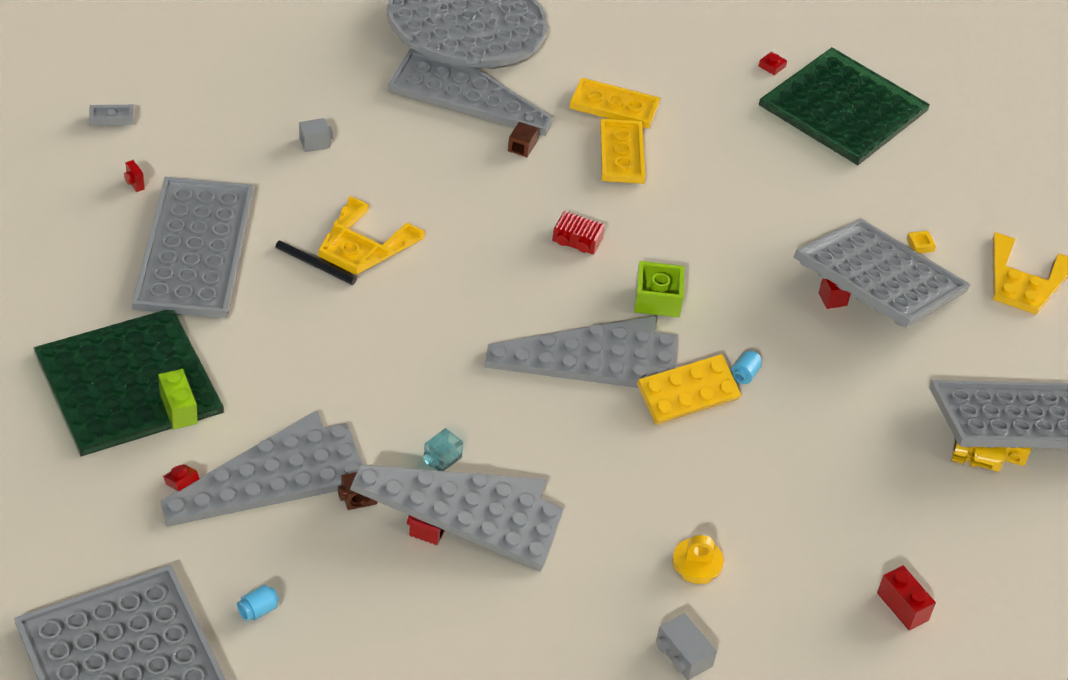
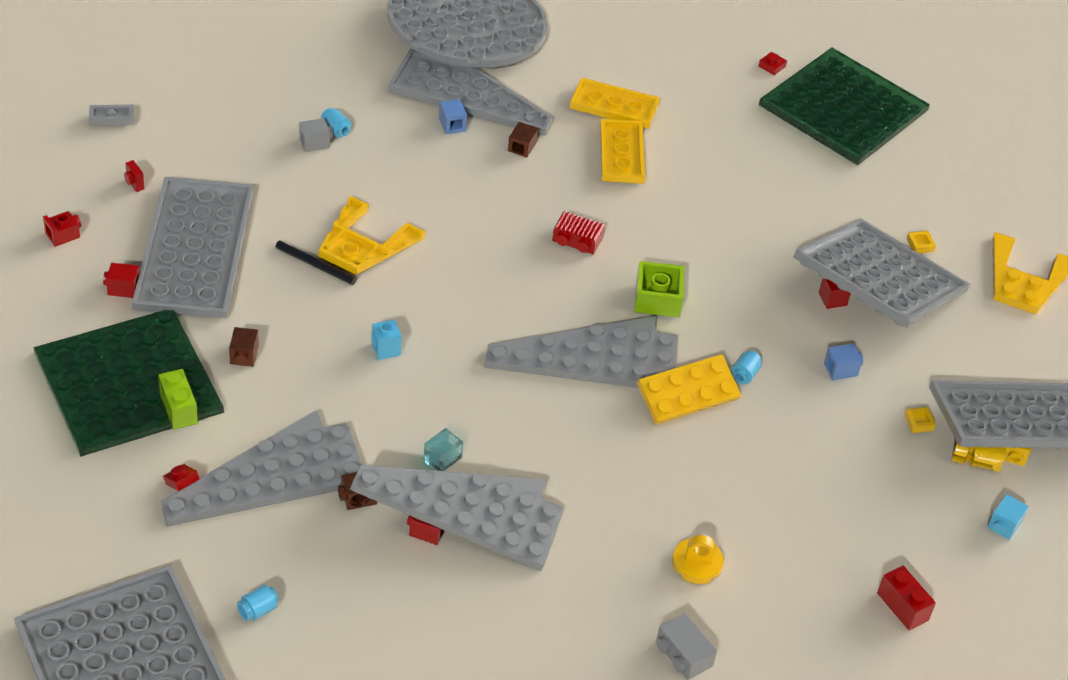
(62, 228): none -> red brick
(121, 279): none -> red brick
(243, 346): none -> copper brick
(338, 122): none -> medium azure brick
(386, 339): none -> medium azure brick
(452, 116): none -> medium blue brick
(843, 361): none -> medium blue brick
(920, 420): none -> yellow plate
(1008, 517): none -> medium azure brick

